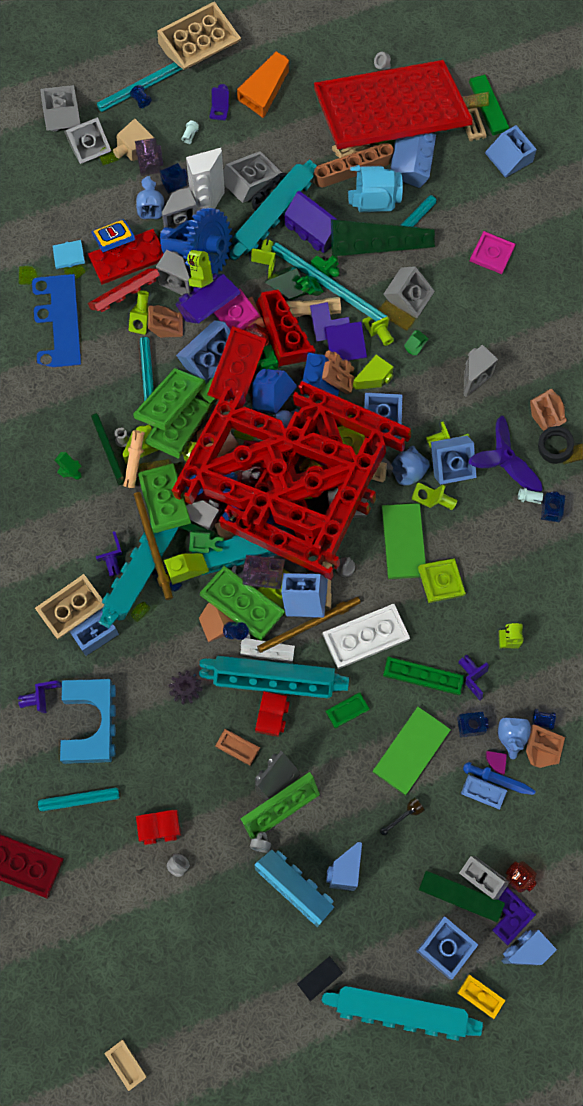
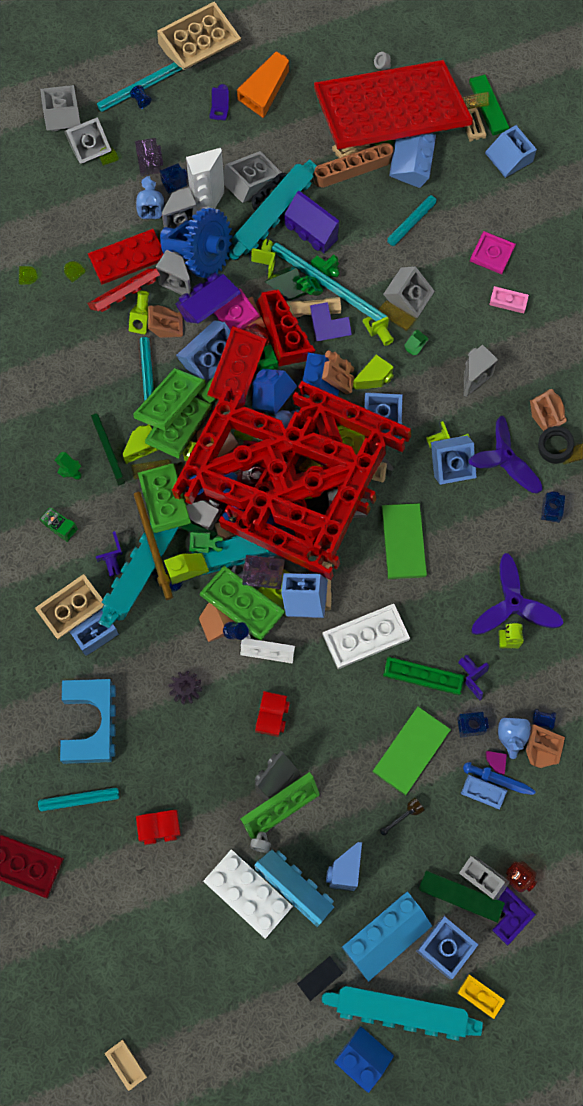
(38, 697): dark purple bracket -> none
(59, 524): none -> green leg
(64, 317): blue piece -> none
(68, 254): medium azure piece -> none
(113, 235): slope -> none
(121, 437): light grey pin -> none
(126, 140): tan torso -> none
(135, 451): light nougat pin -> none
(139, 611): clear neon green tile -> none
(178, 865): light grey tile -> none
(191, 129): light aqua pin -> none
(200, 268): lime leg -> none
(237, 747): nougat tile -> none
(248, 894): none -> white plate
(273, 676): teal hinge -> none
(340, 608): pearl gold bar -> none
(346, 567): light grey tile -> none
(347, 341): dark purple tile -> none
(347, 710): green tile -> none
(364, 1059): none -> blue slope
(367, 237): dark green wing -> none
(376, 189): medium azure piece -> none
(387, 936): none -> dark azure slope
(409, 466): medium blue piece -> none
(434, 497): lime bracket -> none
(441, 580): lime tile -> none
(509, 299): none -> bright pink plate
(528, 609): none -> dark purple piece
(530, 496): light aqua pin -> none
(531, 950): medium blue slope -> none

